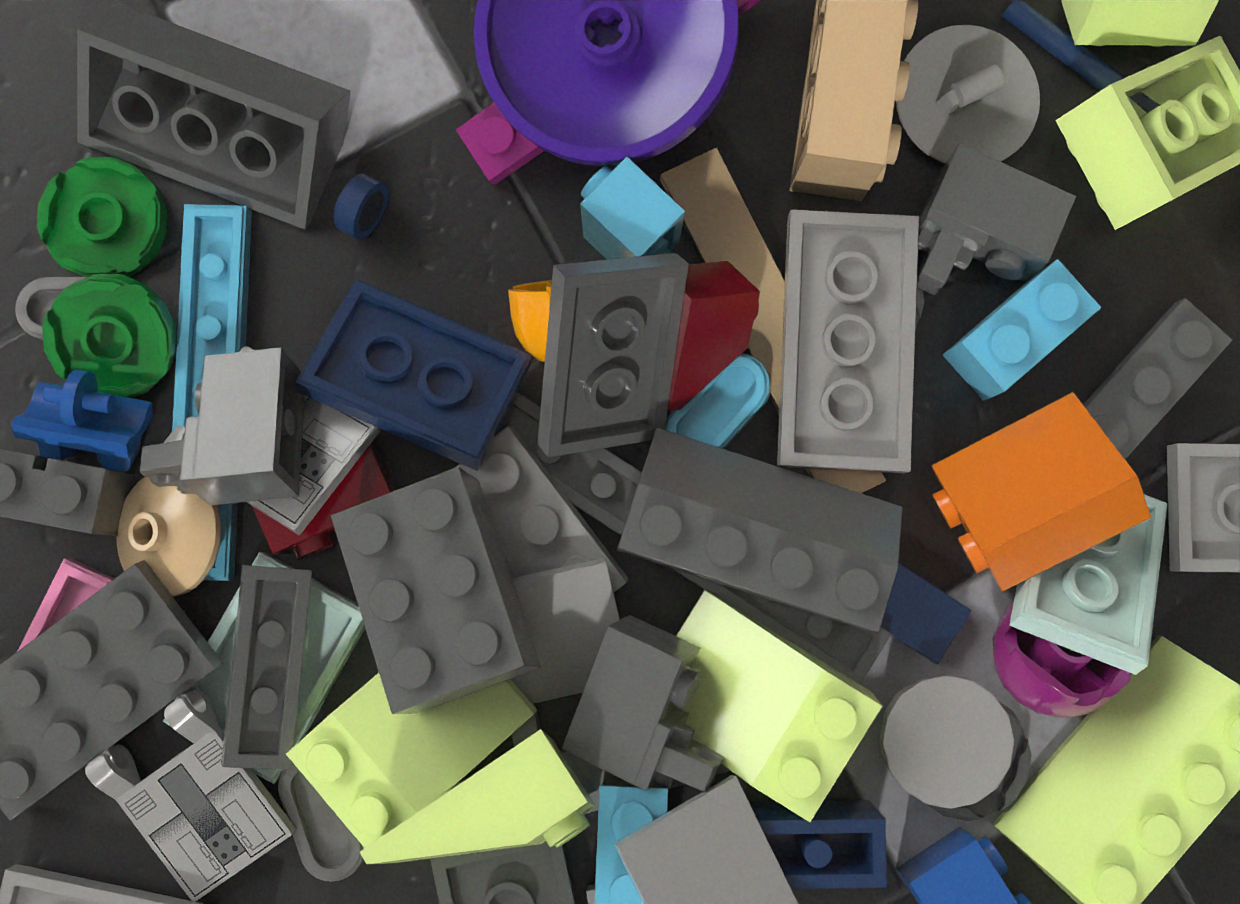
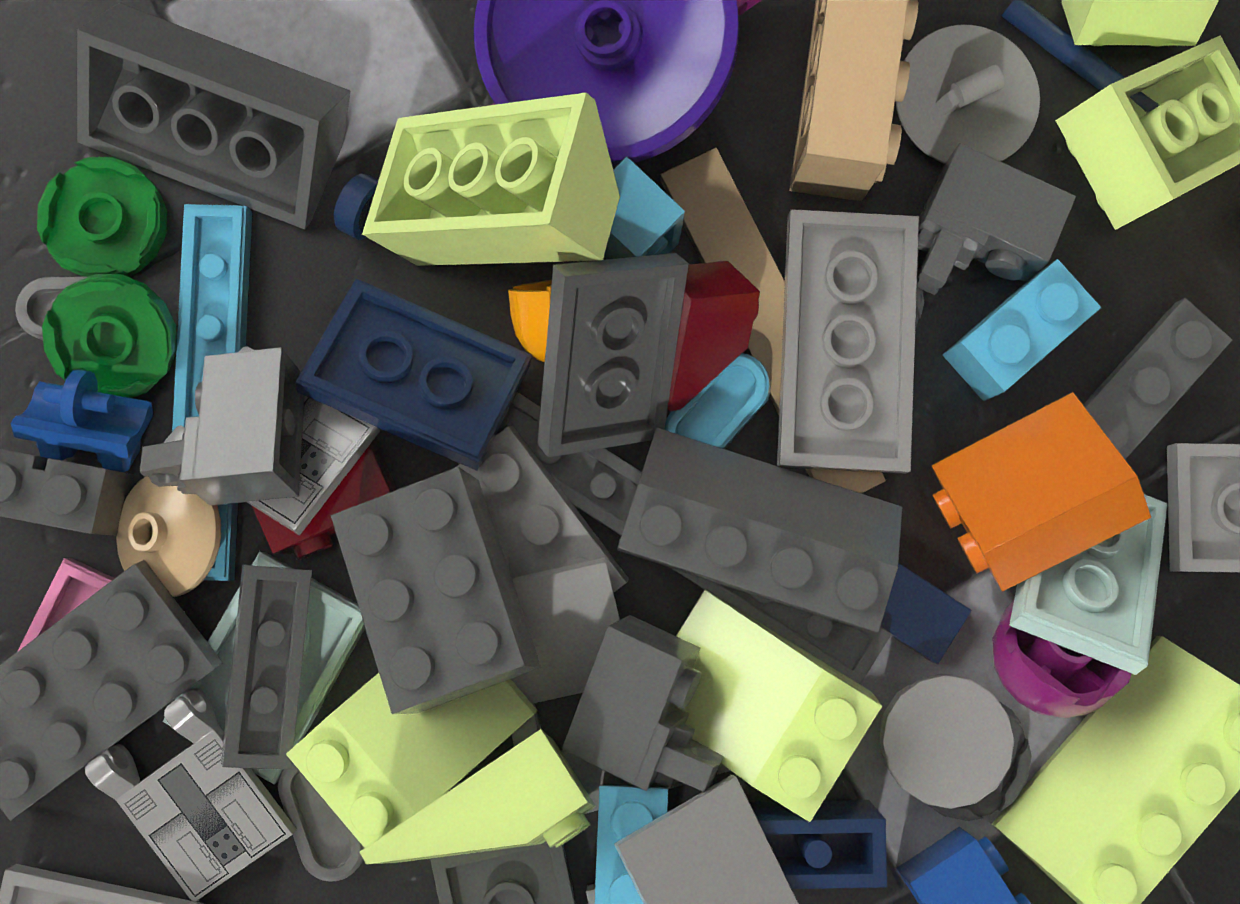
(497, 185): none -> yellowish green slope

